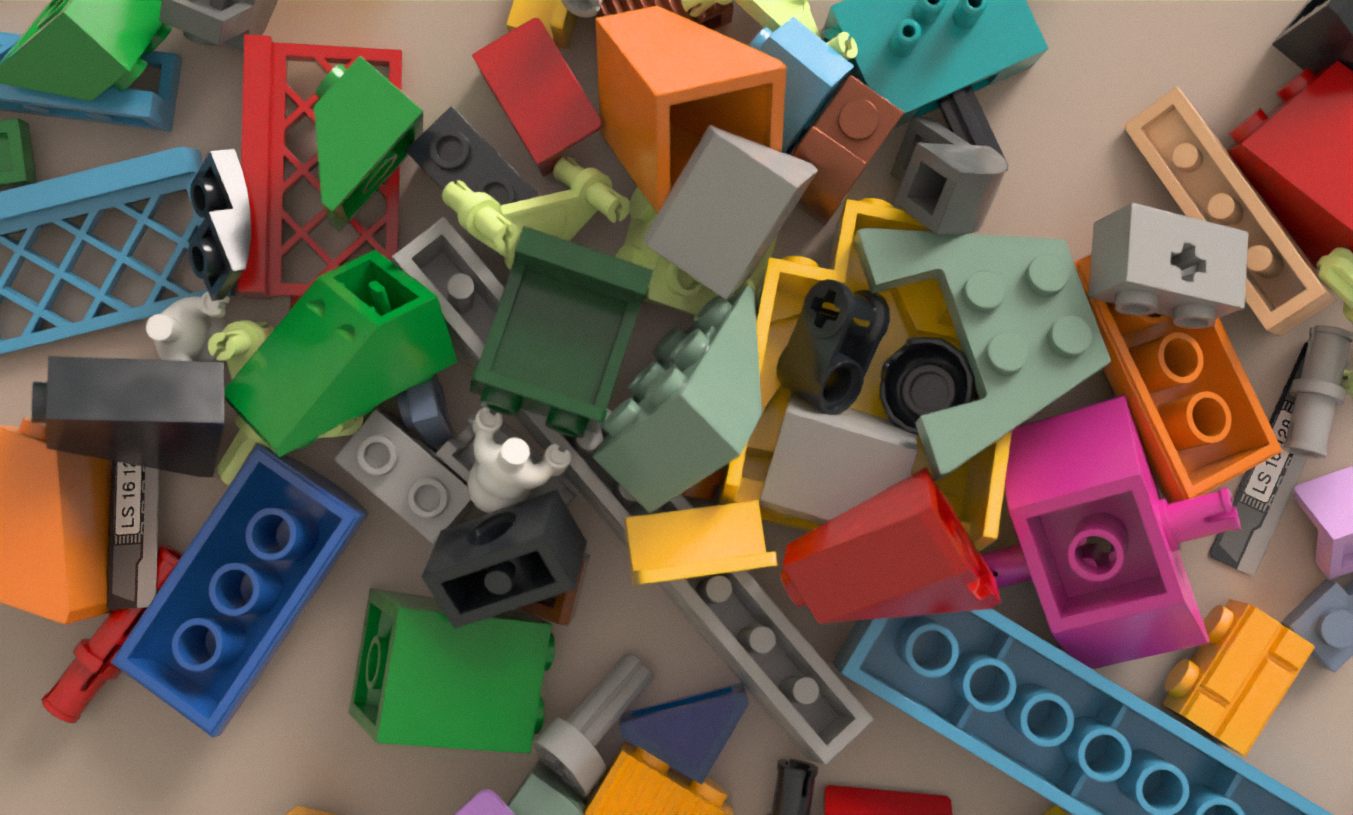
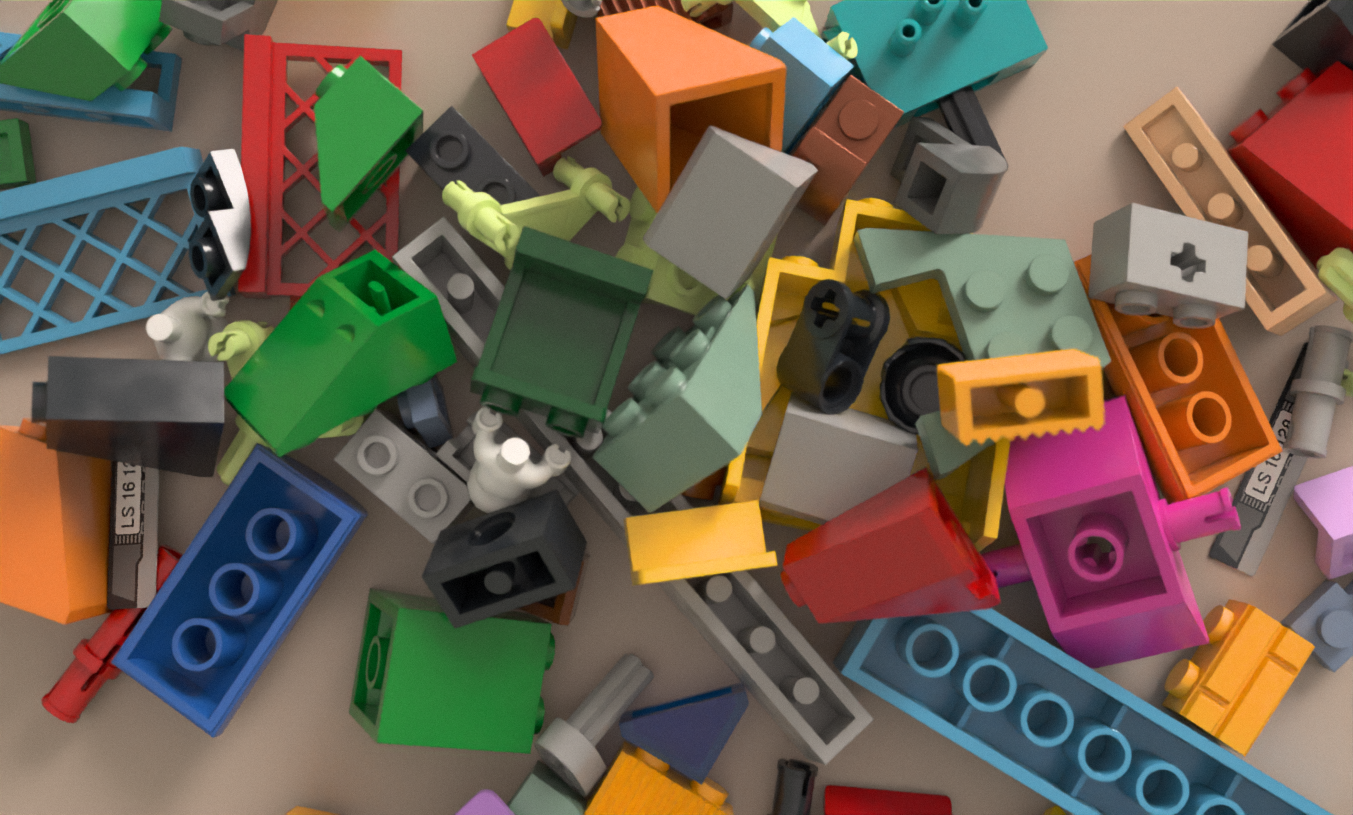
(1021, 395): none -> light orange brick

